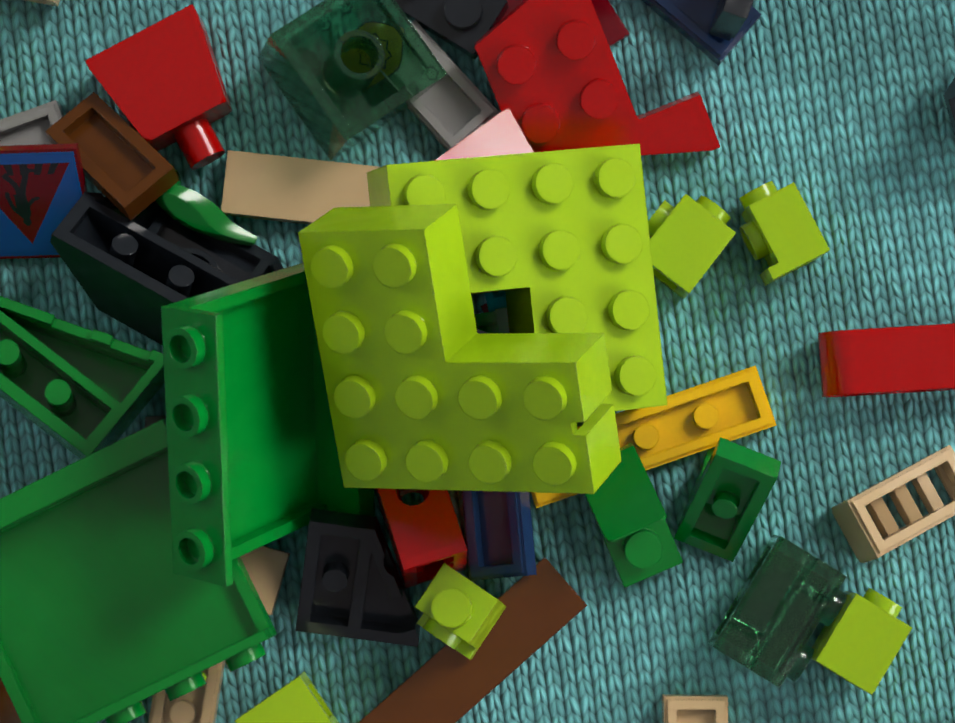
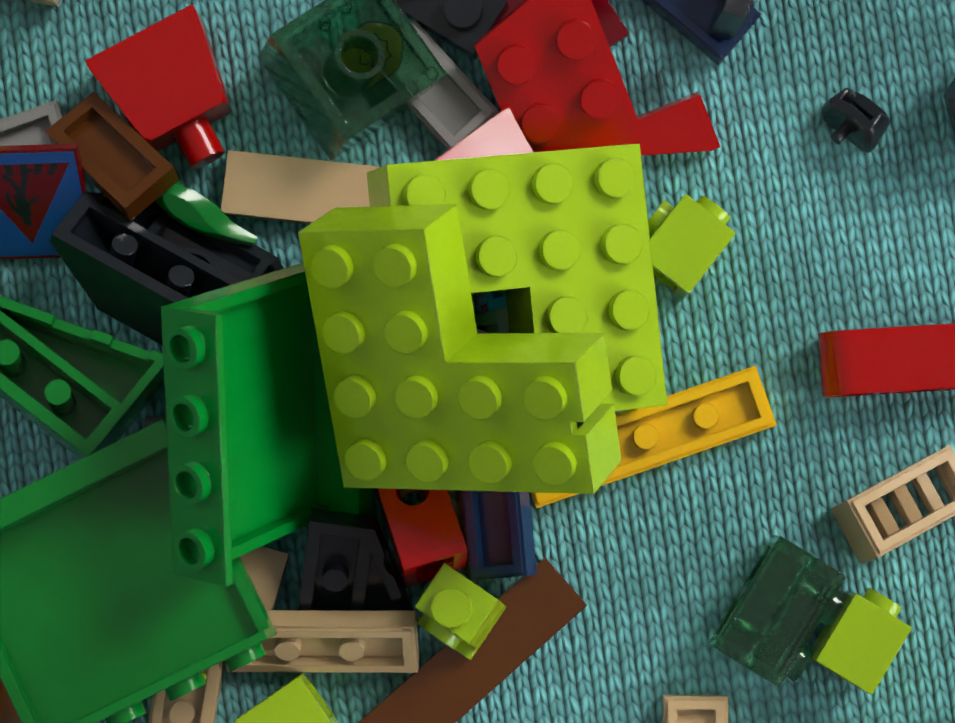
(340, 642): none -> tan tile
(633, 521): green slope -> none
(726, 498): green slope -> none
(780, 230): lime brick -> none
(855, 119): none -> black piece

